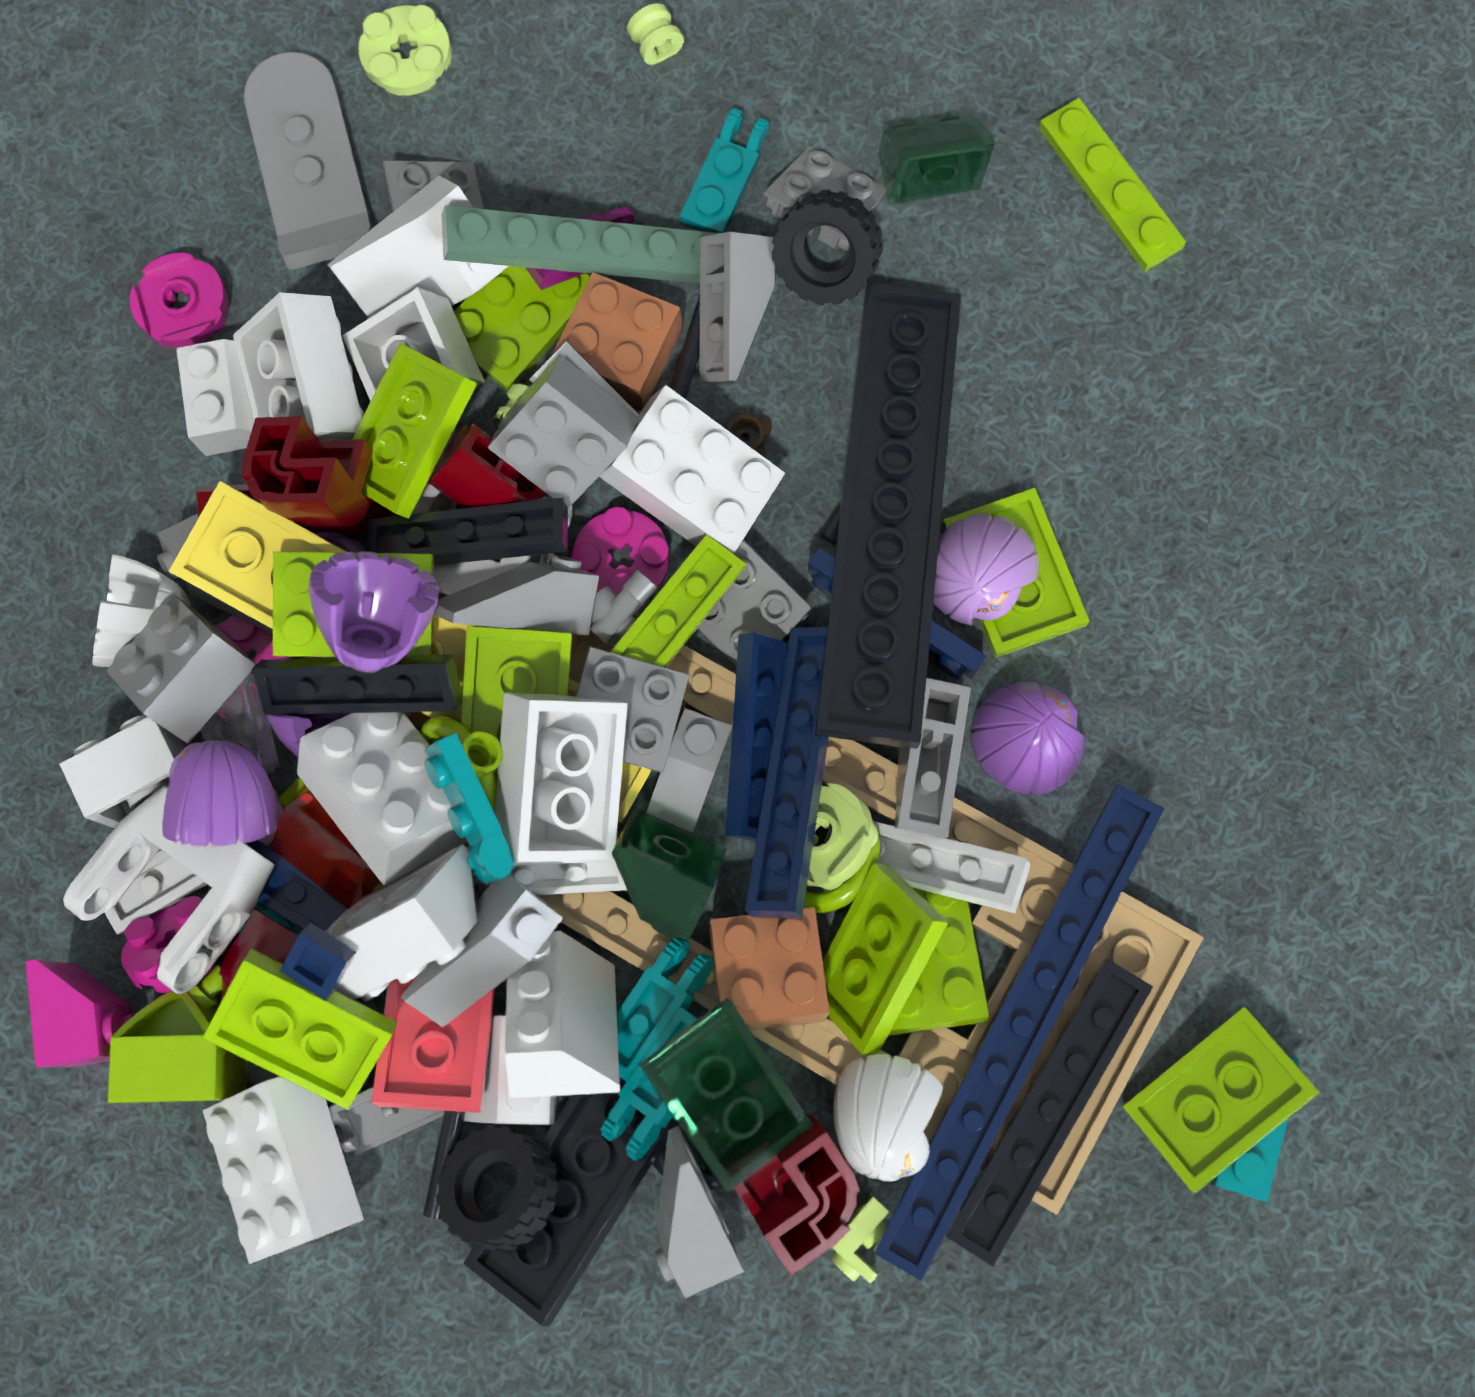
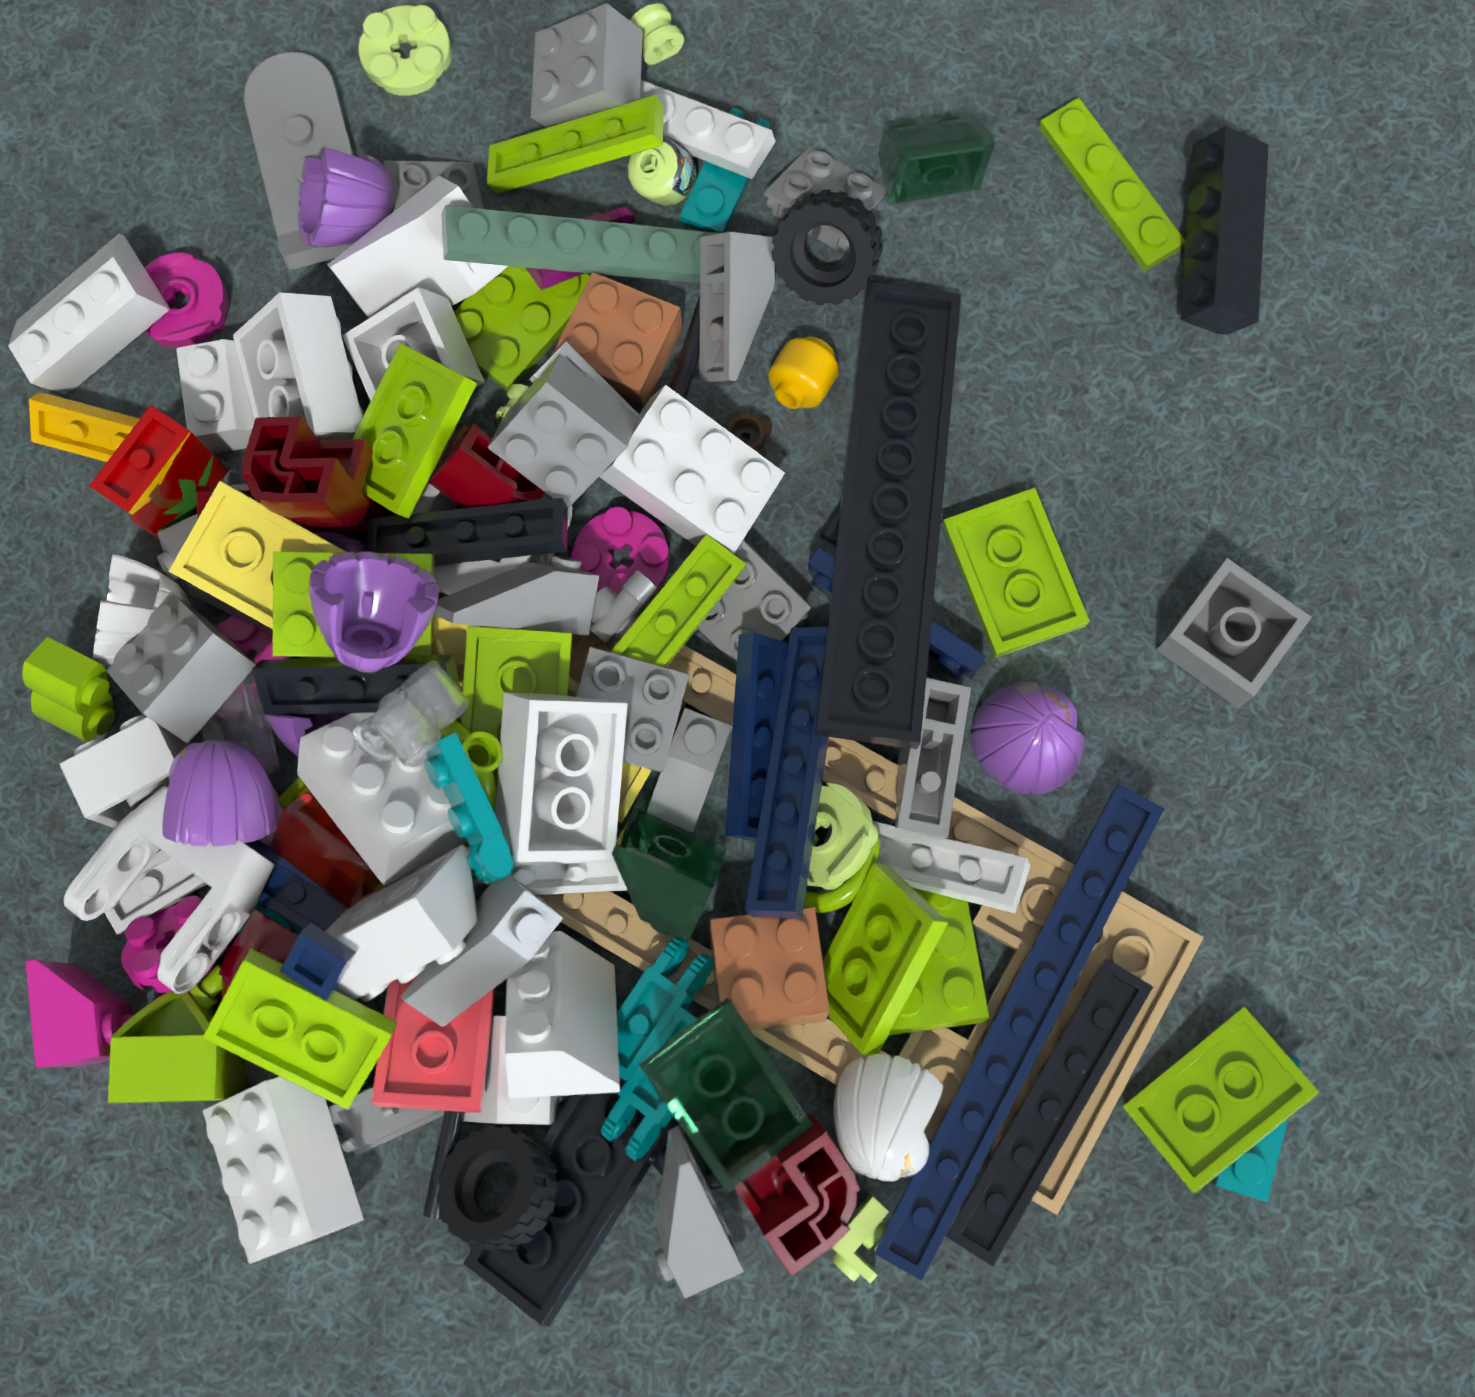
(69, 690): none -> lime brick
(77, 426): none -> yellow plate
(87, 319): none -> white slope
(158, 472): none -> red panel
(342, 198): none -> medium lavender hair
(412, 716): none -> clear piece
(576, 144): none -> lime plate
(585, 66): none -> light grey brick
(662, 173): none -> yellowish green head
(711, 132): none -> white plate
(803, 373): none -> yellow head
(983, 567): lavender hair -> none
(1225, 232): none -> black brick
(1234, 633): none -> light grey brick

